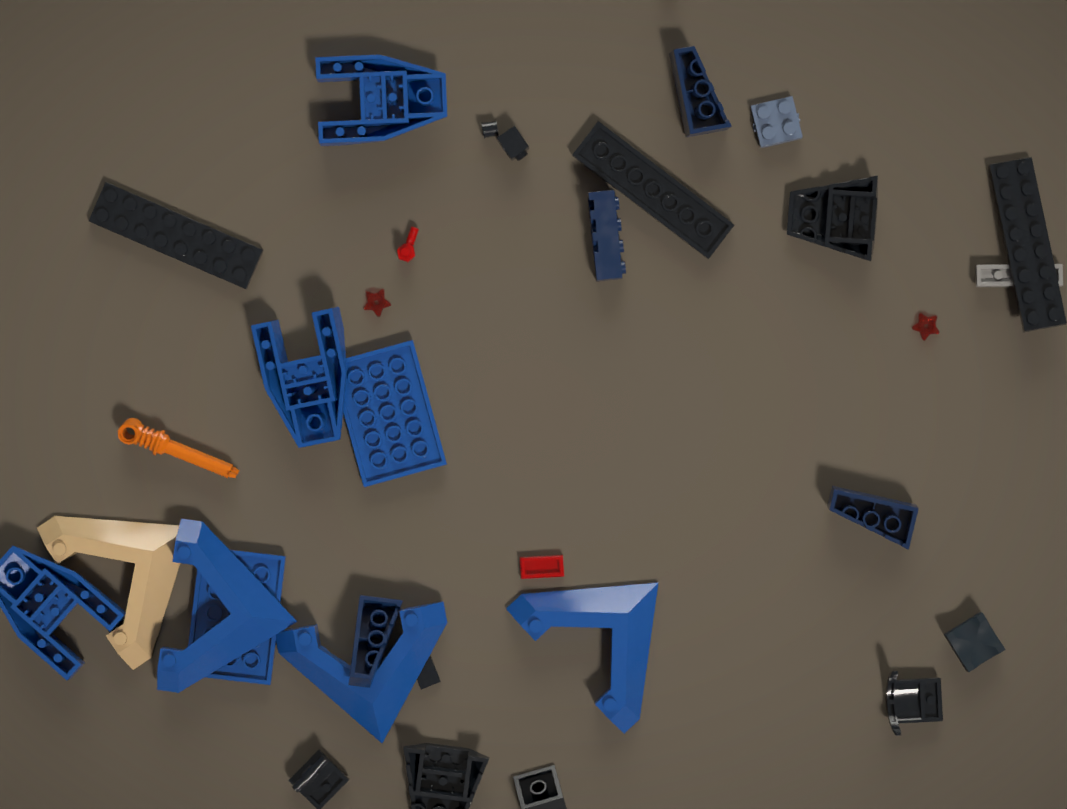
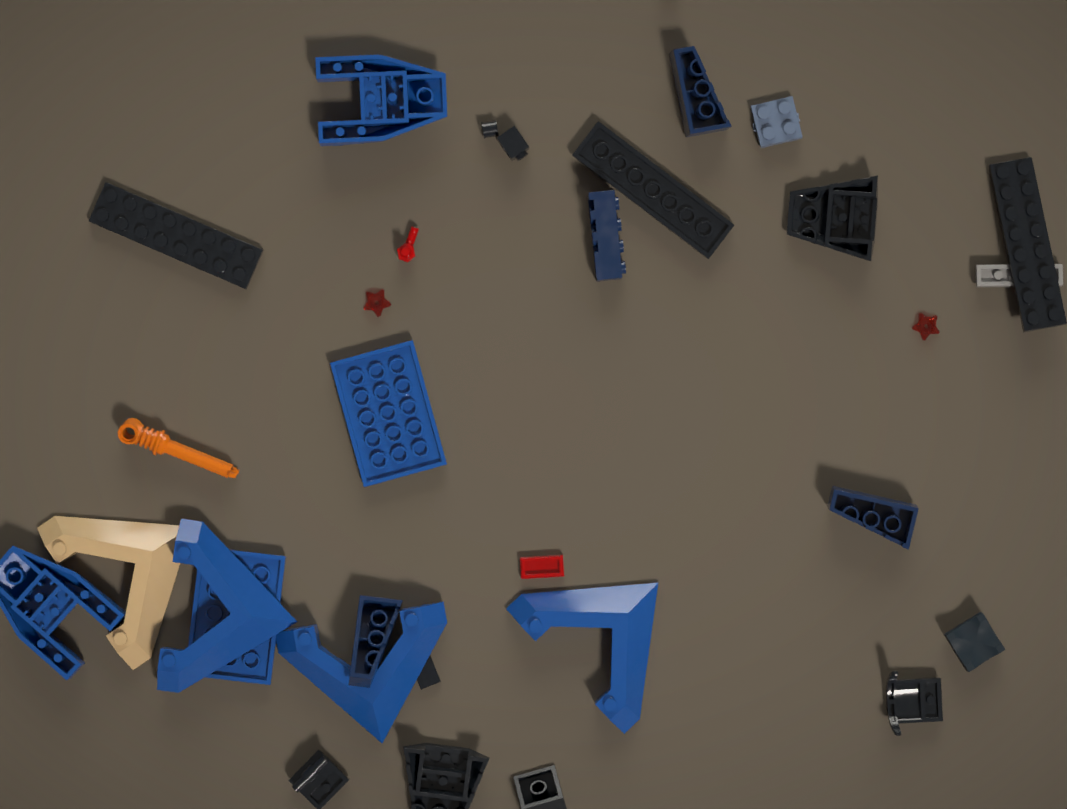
(306, 390): blue wedge -> none

